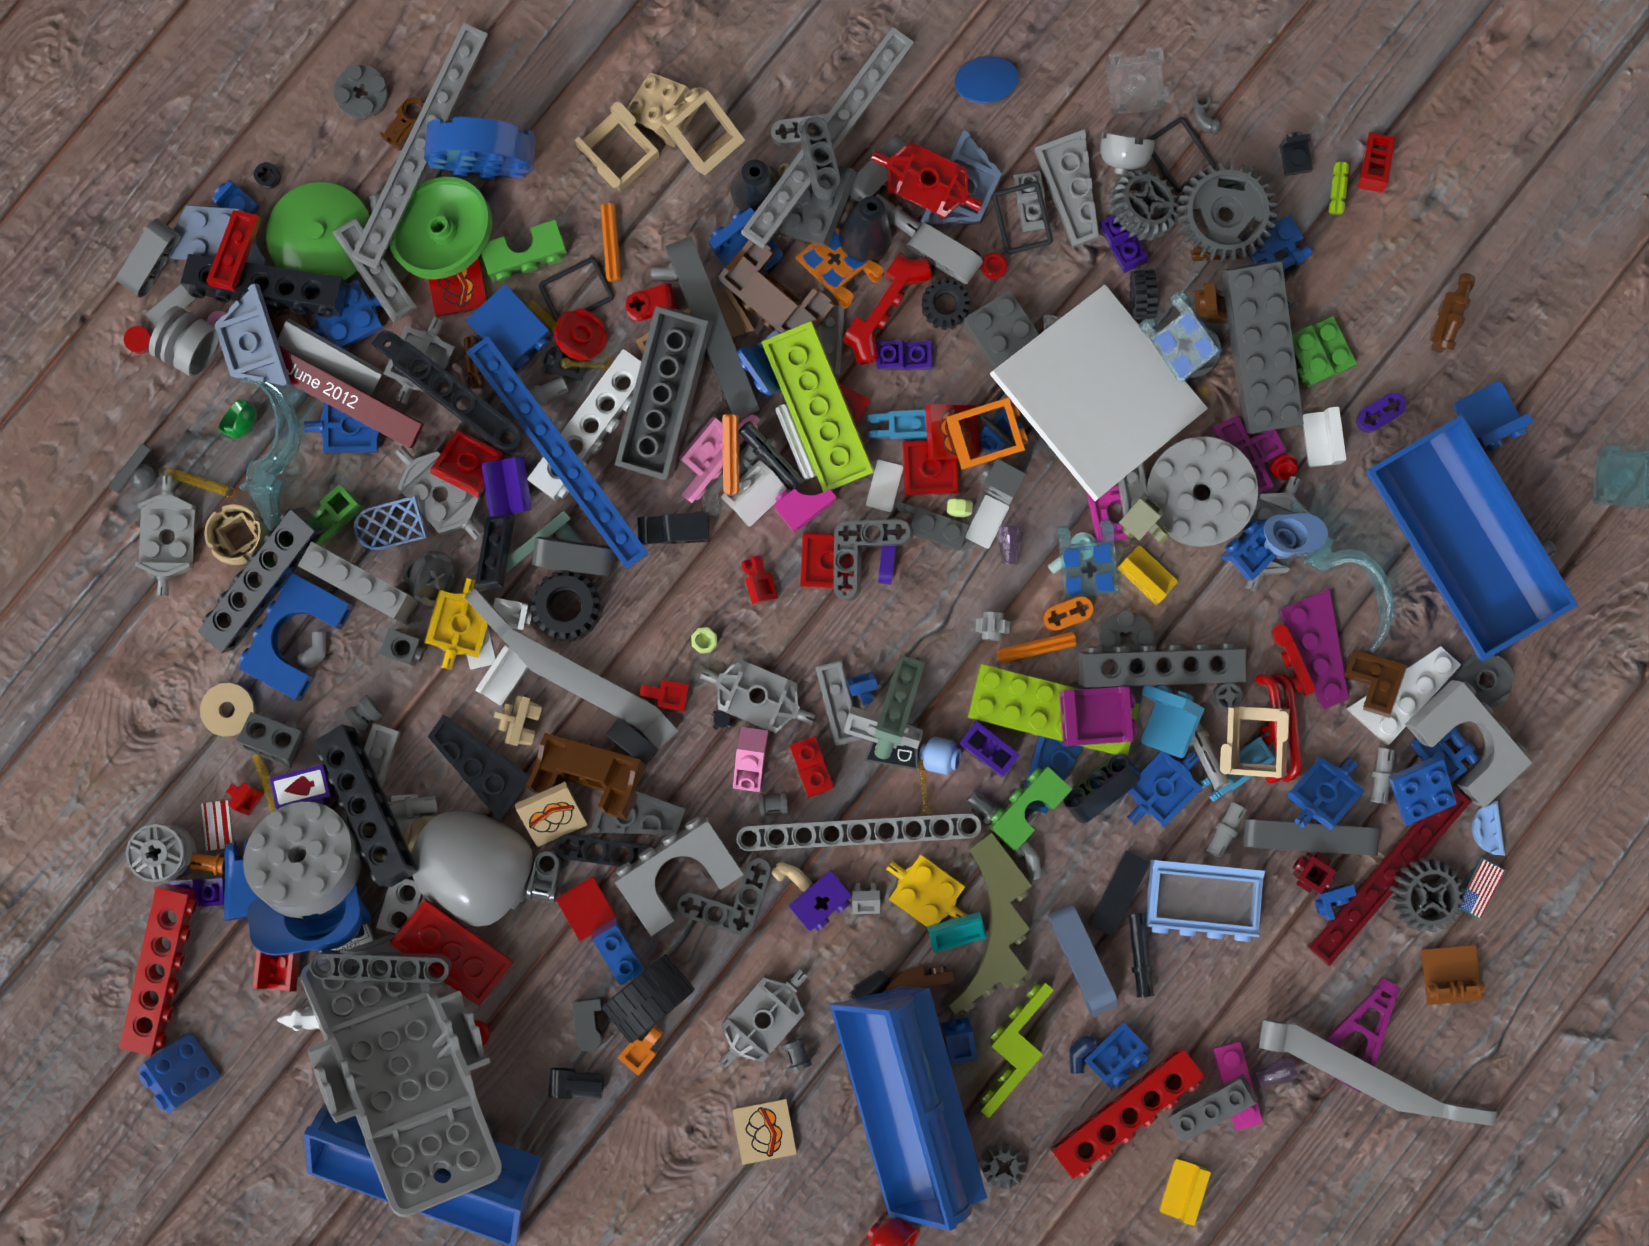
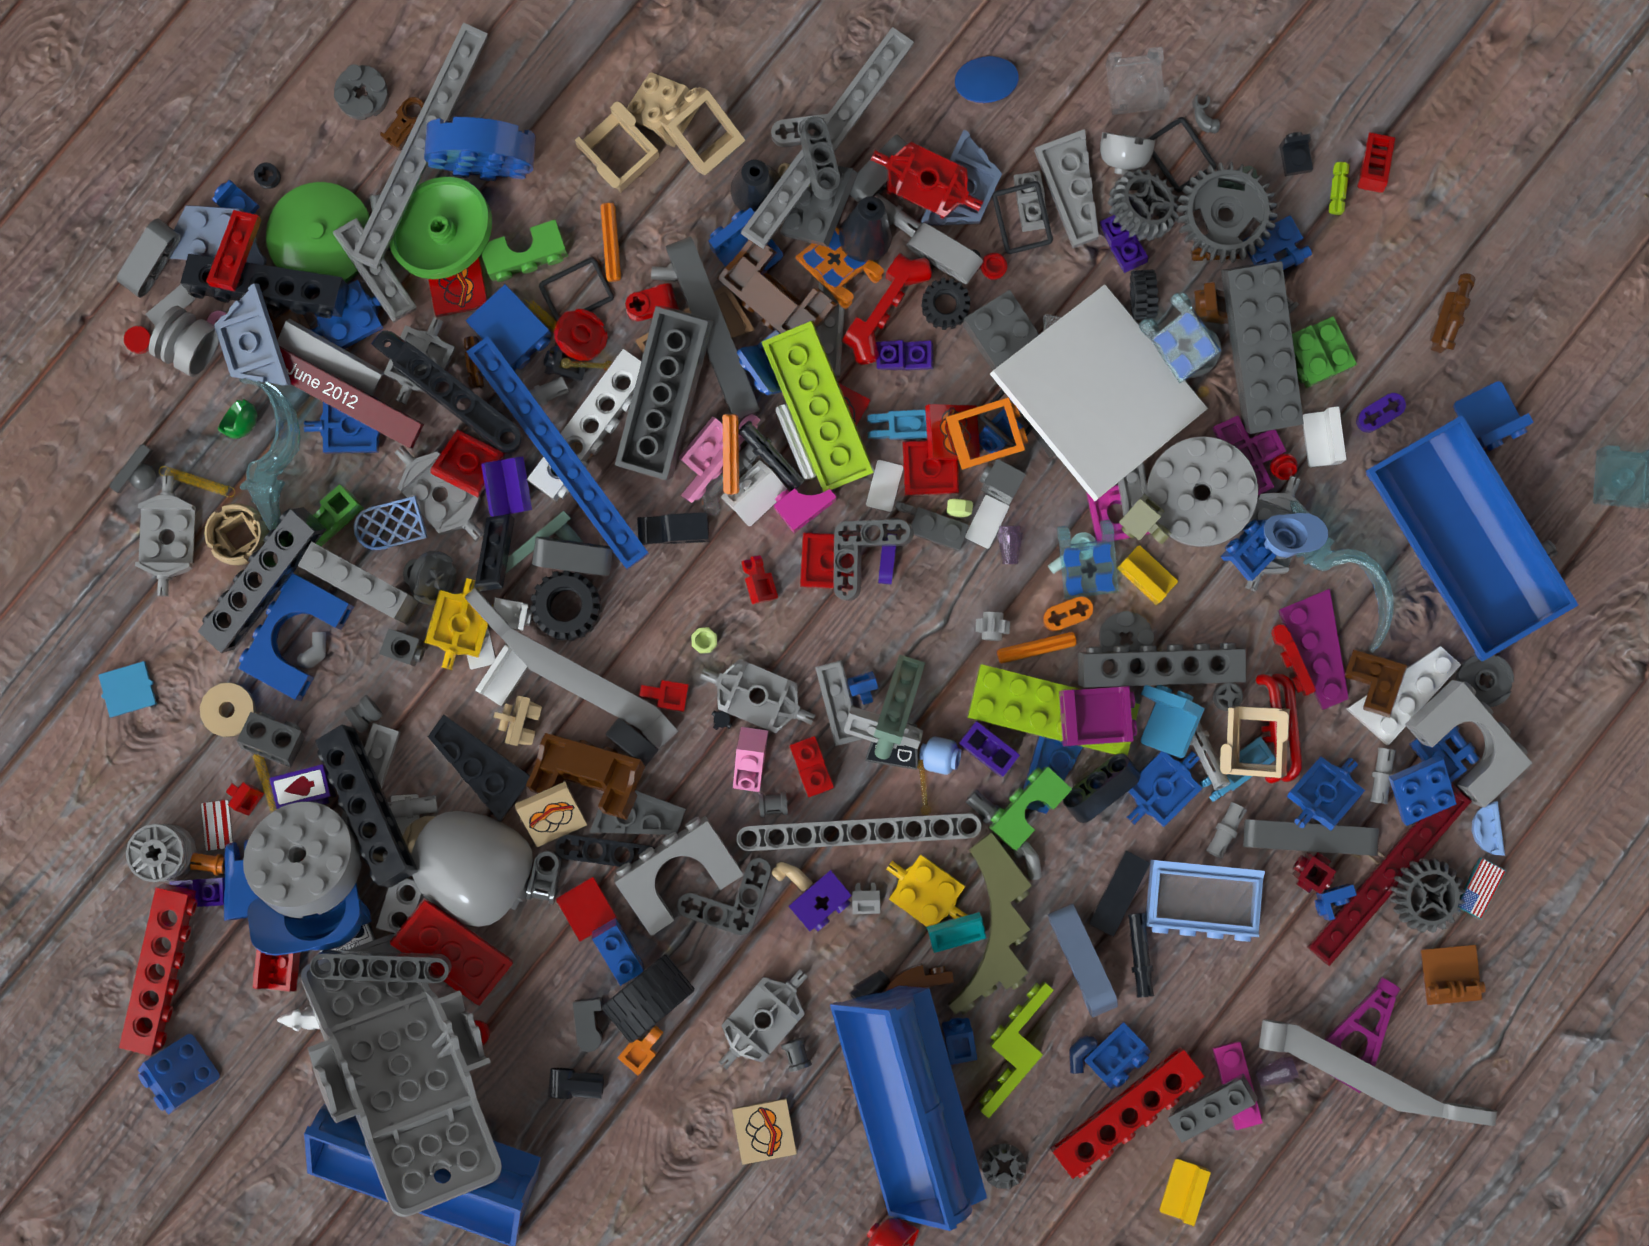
(127, 689): none -> dark azure piece

